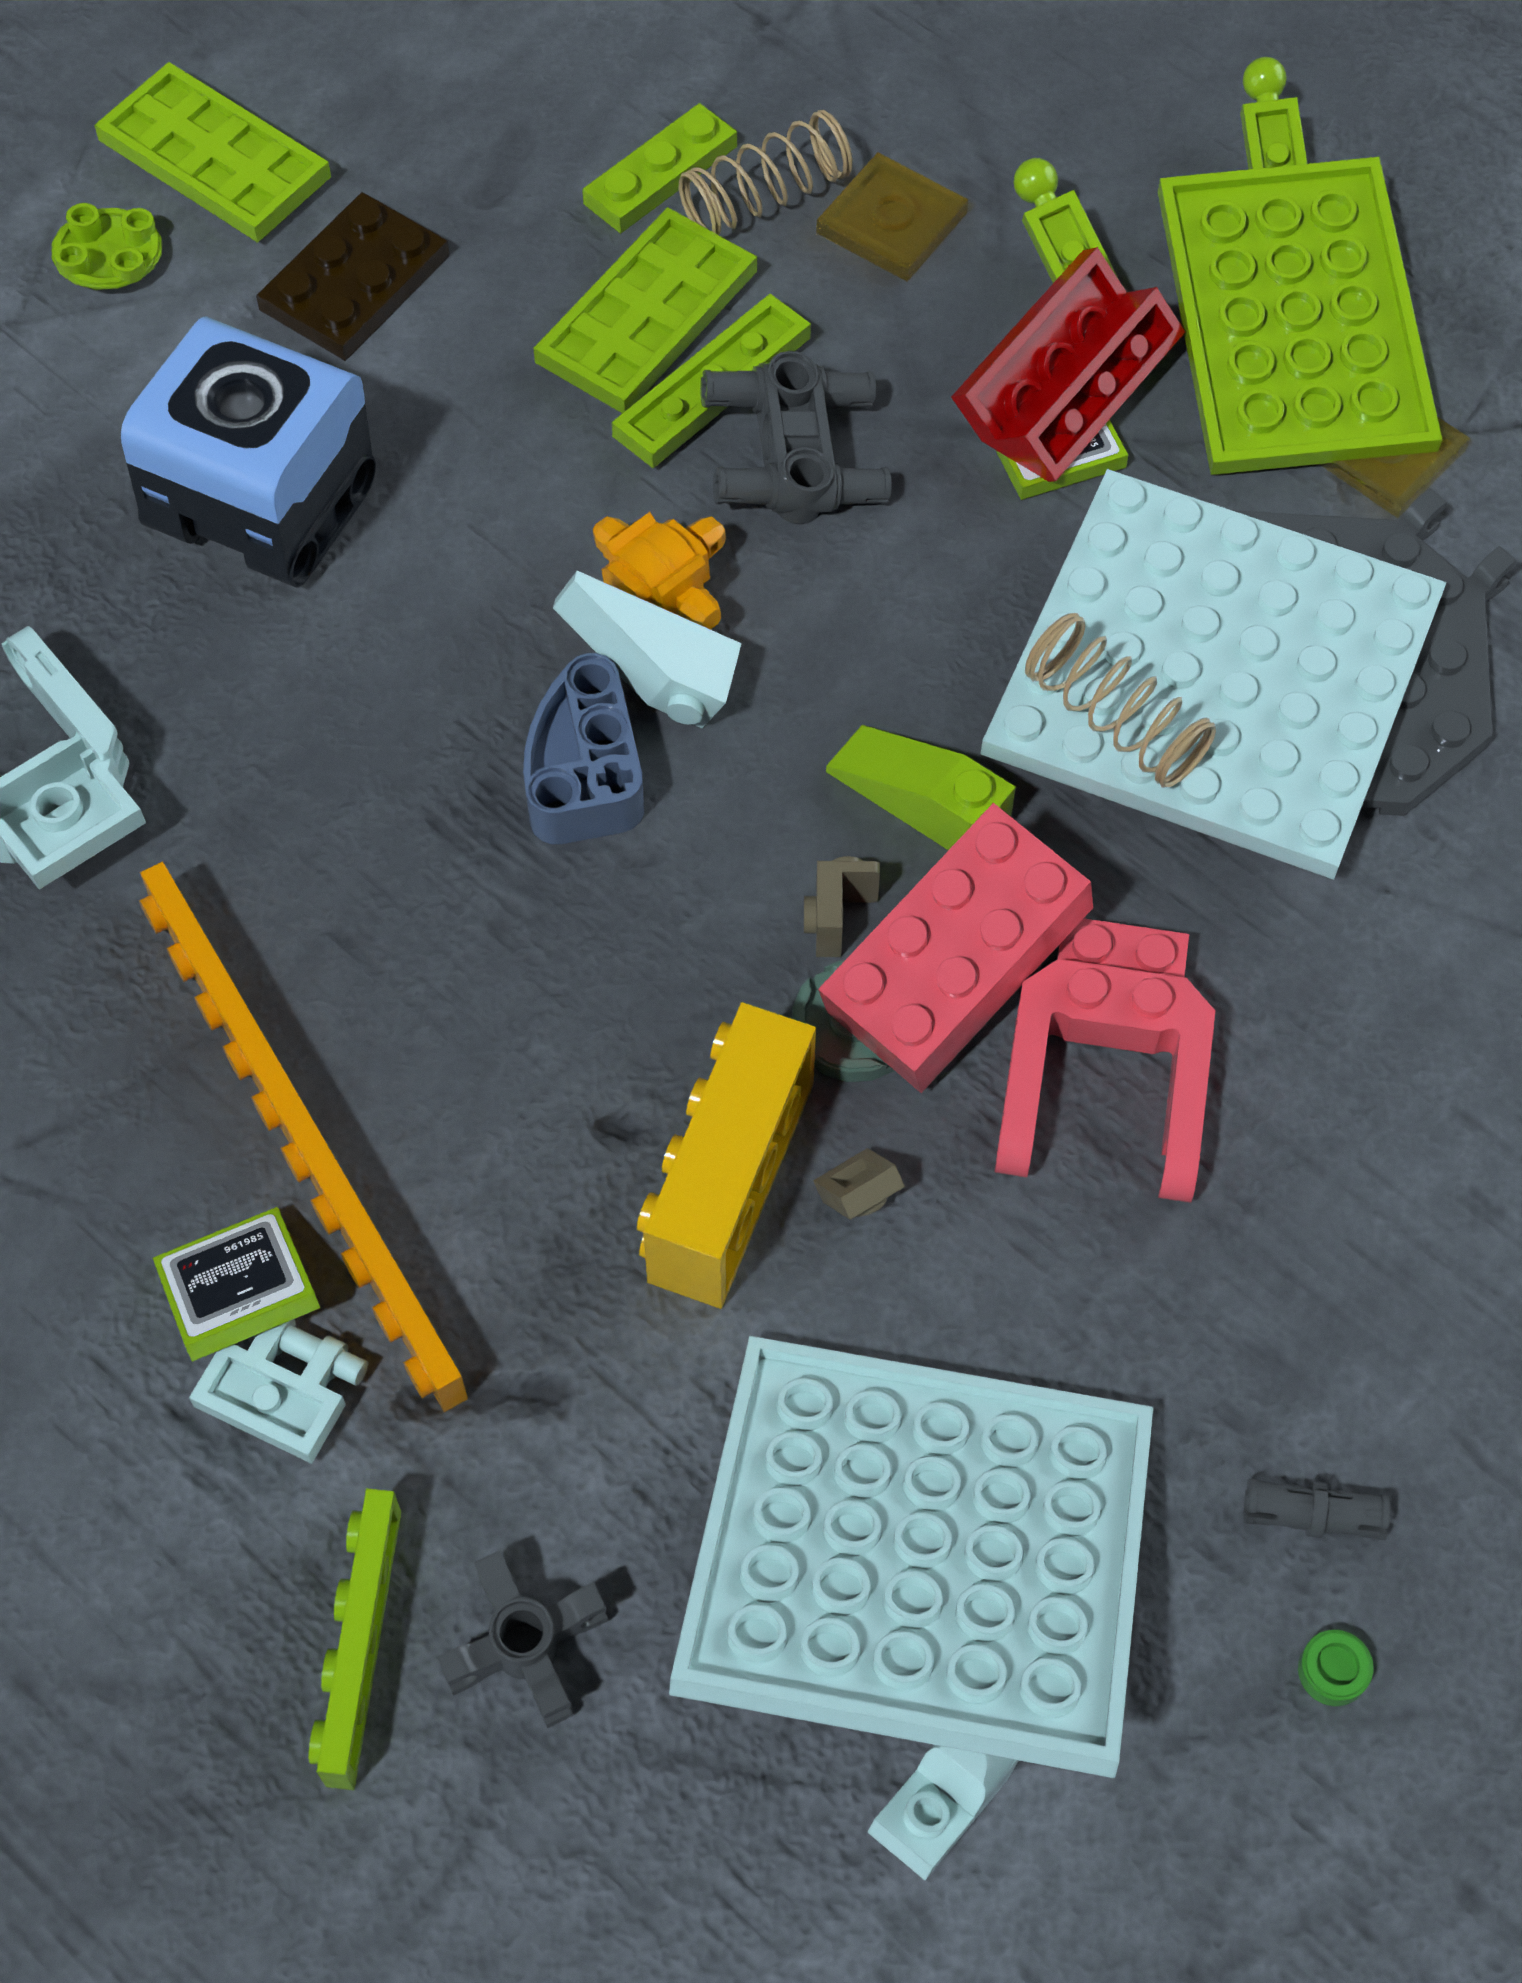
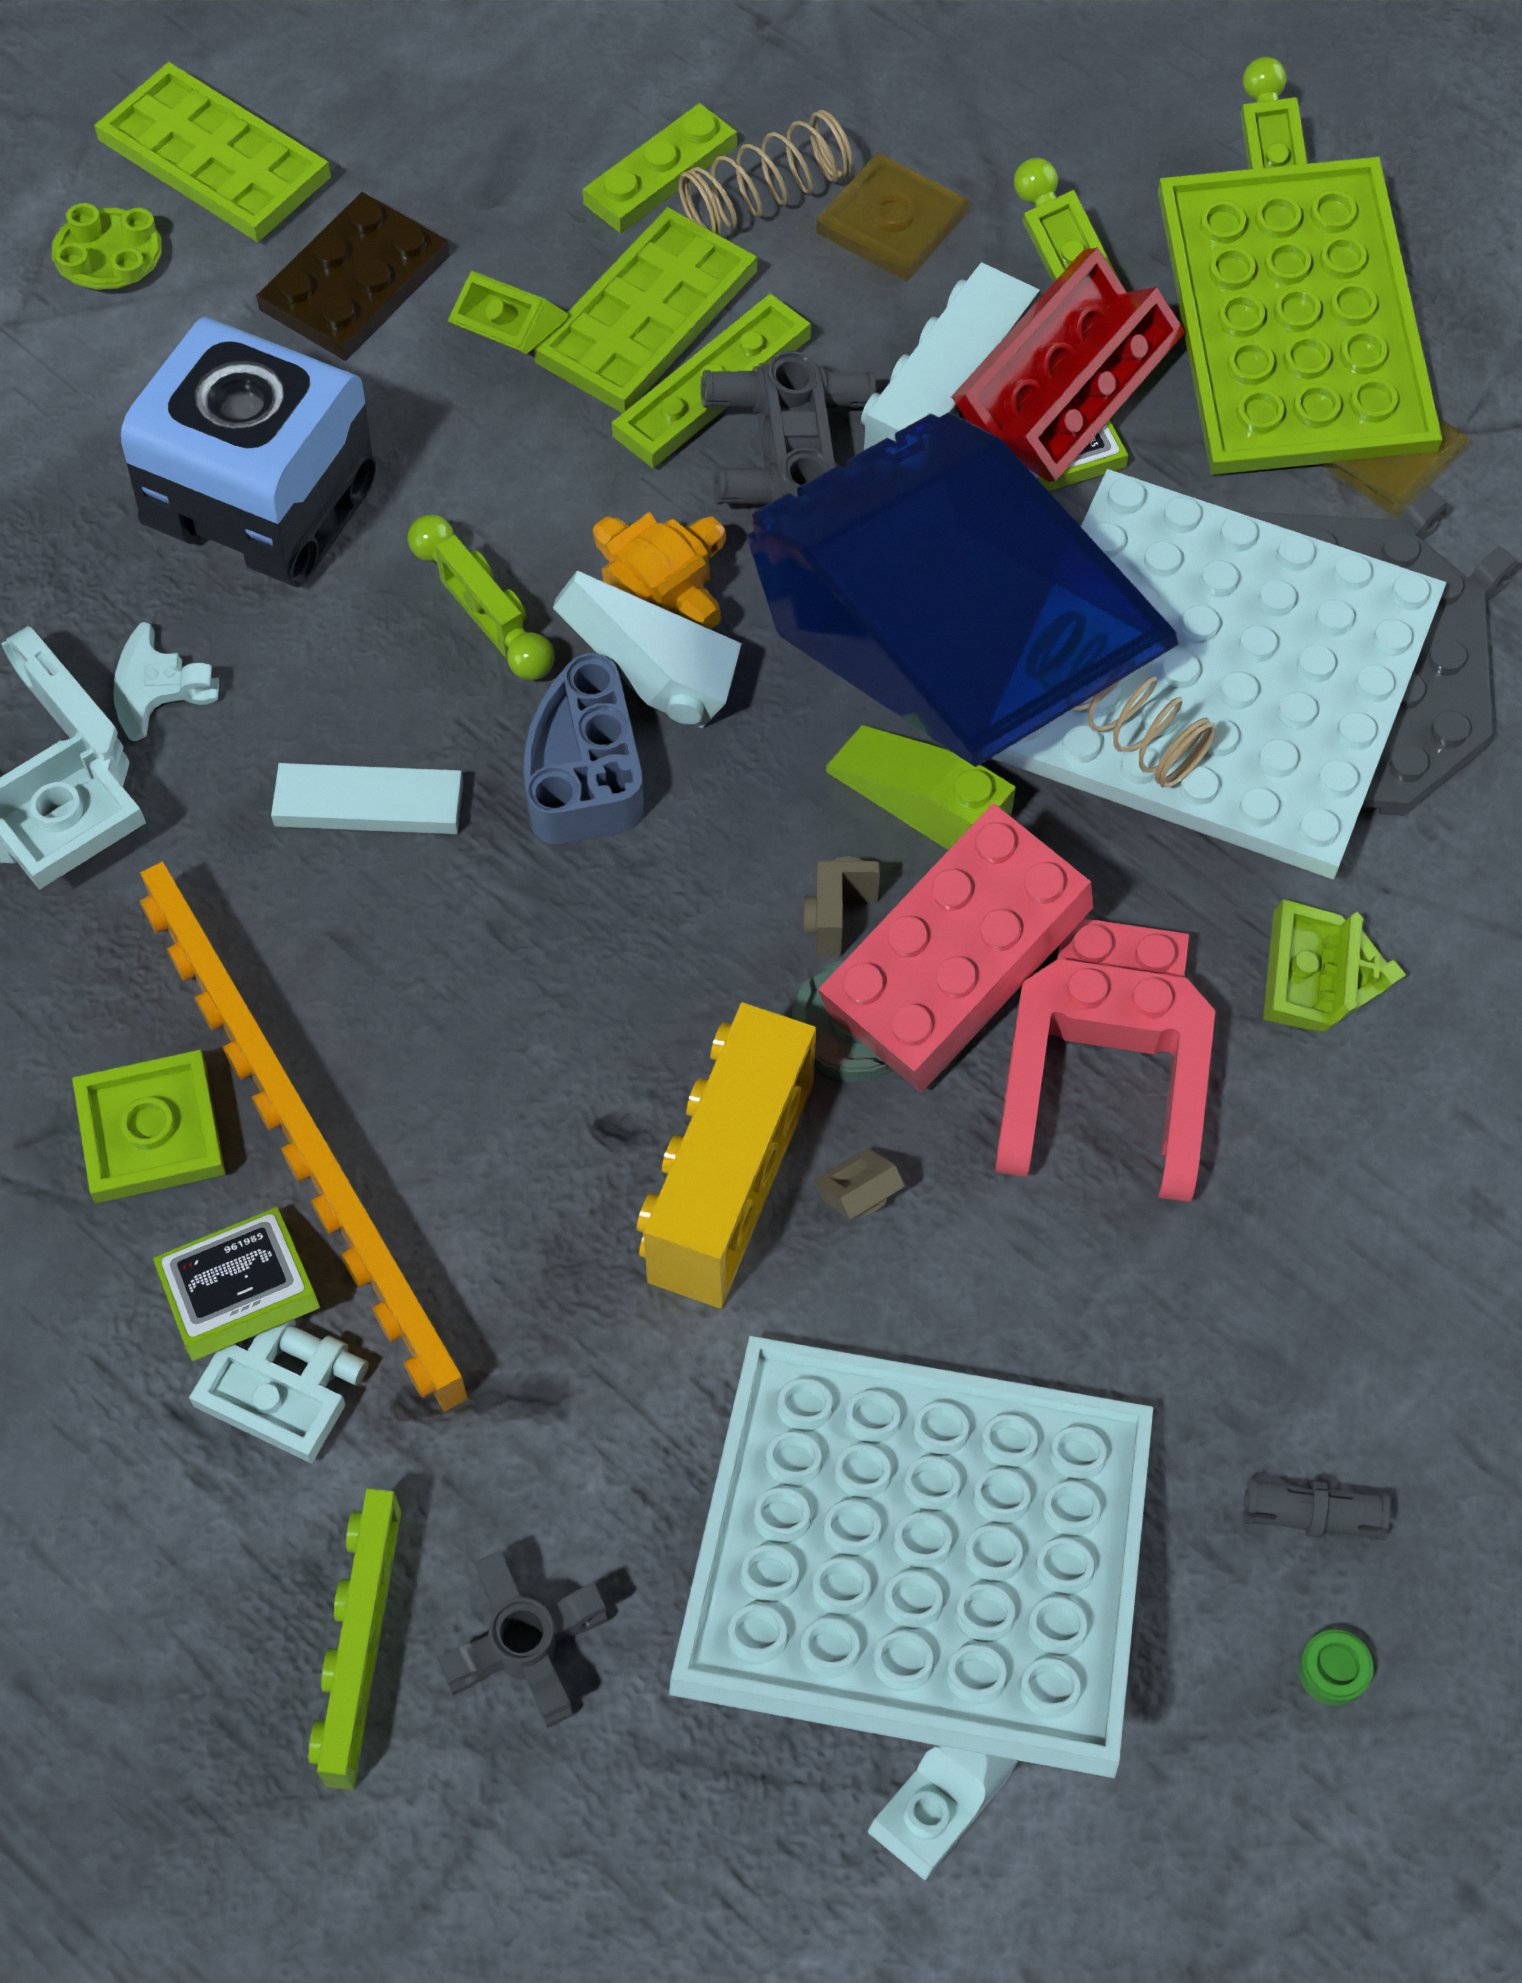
(148, 1126): none -> lime plate
(153, 678): none -> light aqua piece
(367, 798): none -> light aqua tile
(472, 585): none -> lime plate
(505, 313): none -> lime slope
(948, 352): none -> light aqua brick
(951, 588): none -> clear blue windscreen
(1321, 968): none -> lime slope

